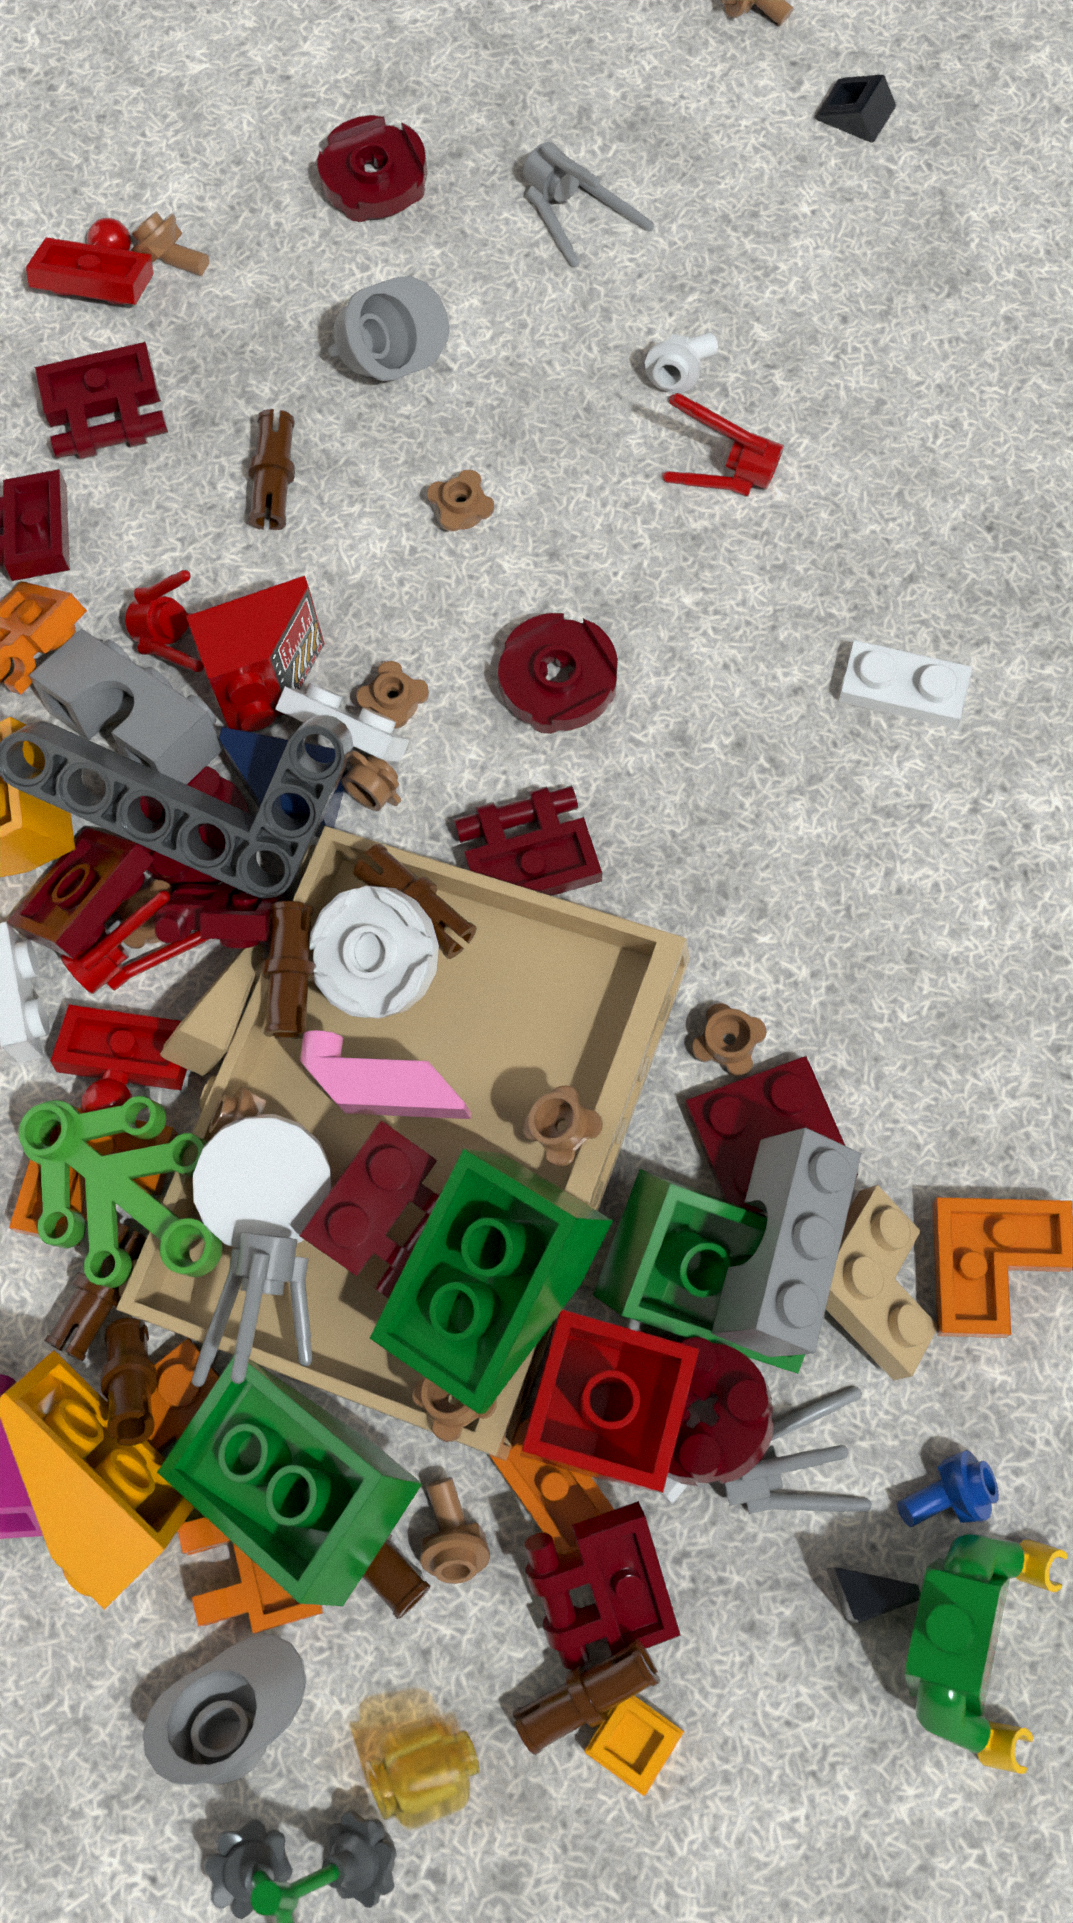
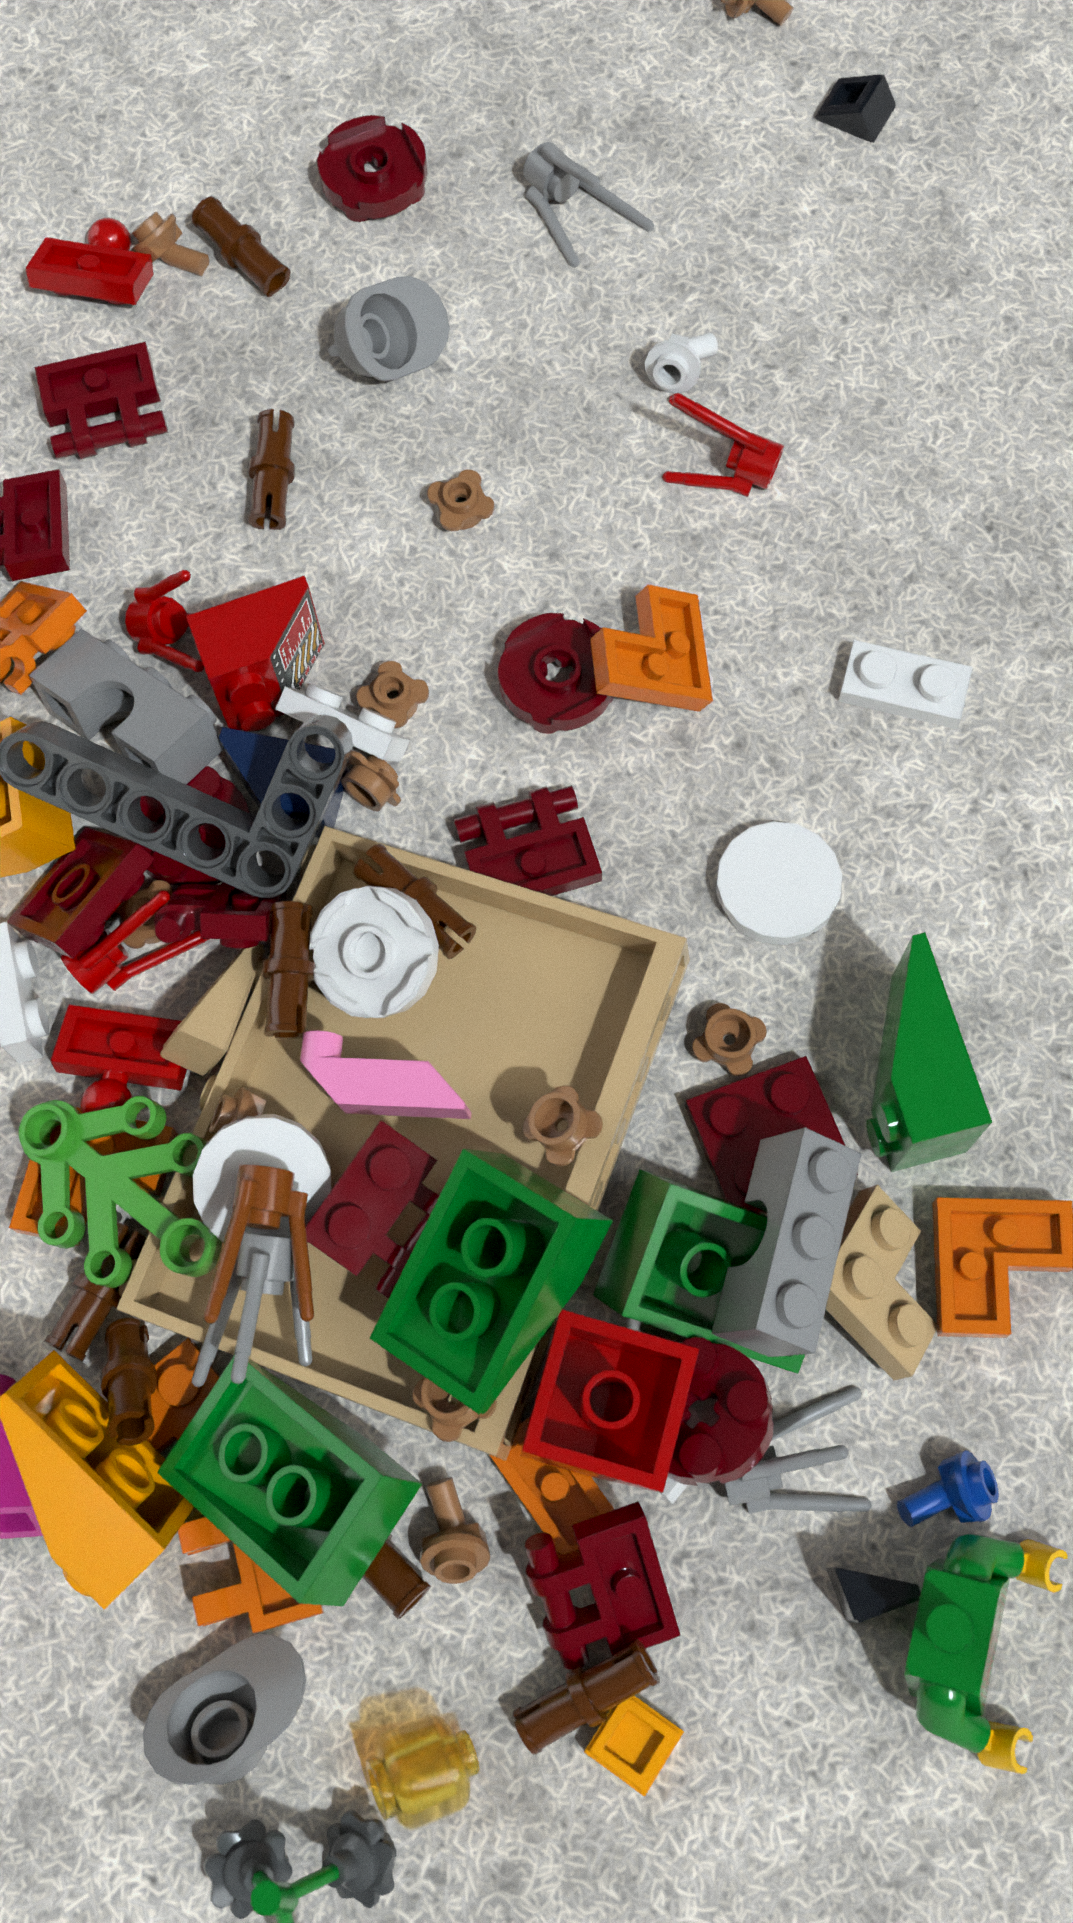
(240, 246): none -> reddish brown pin
(259, 1202): none -> dark orange plant
(662, 662): none -> orange plate
(778, 882): none -> white tile
(925, 1083): none -> green slope

